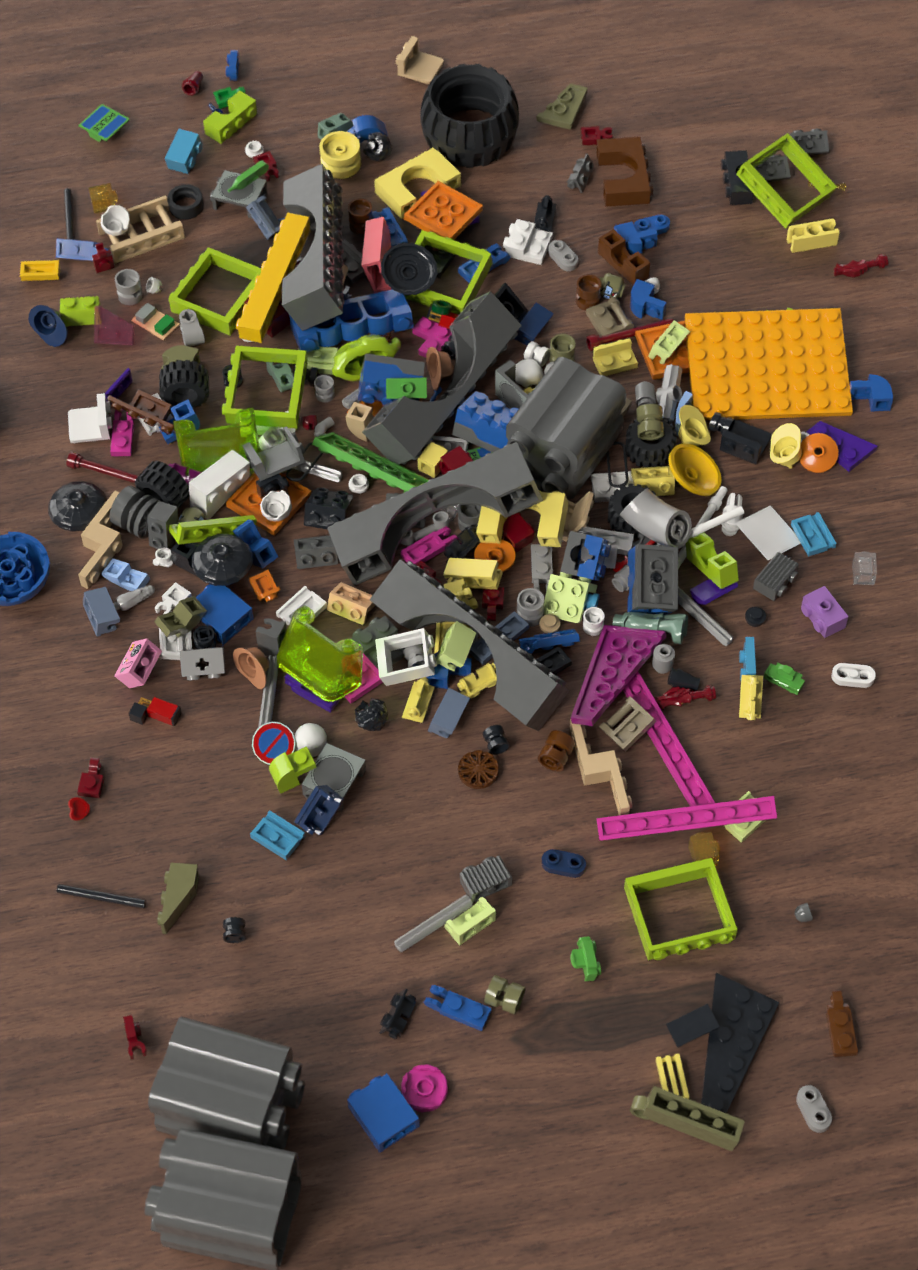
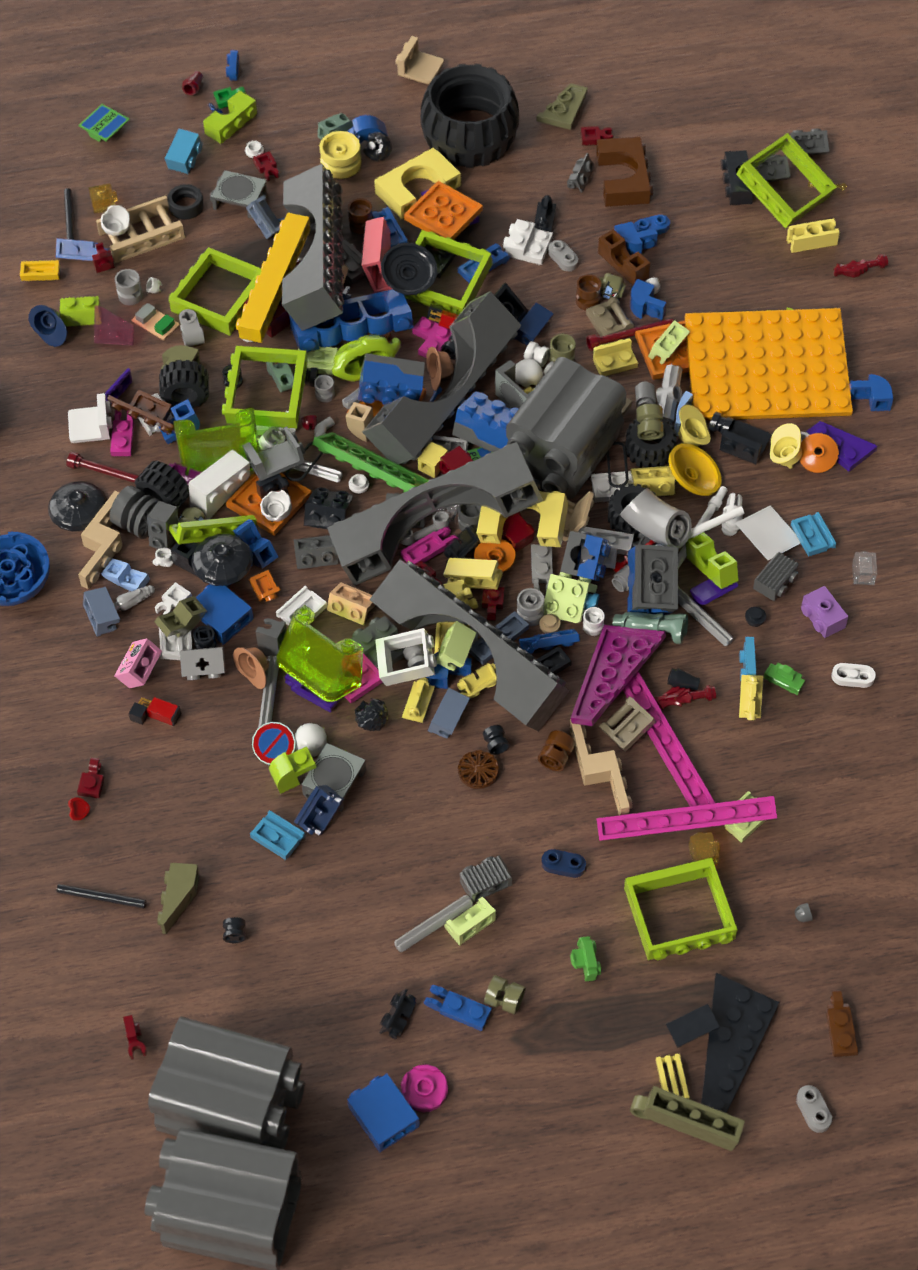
(250, 175): bright green piece -> none
(406, 387): bright green plate -> none
(441, 307): dark green tile -> none
(663, 658): light grey brick -> none

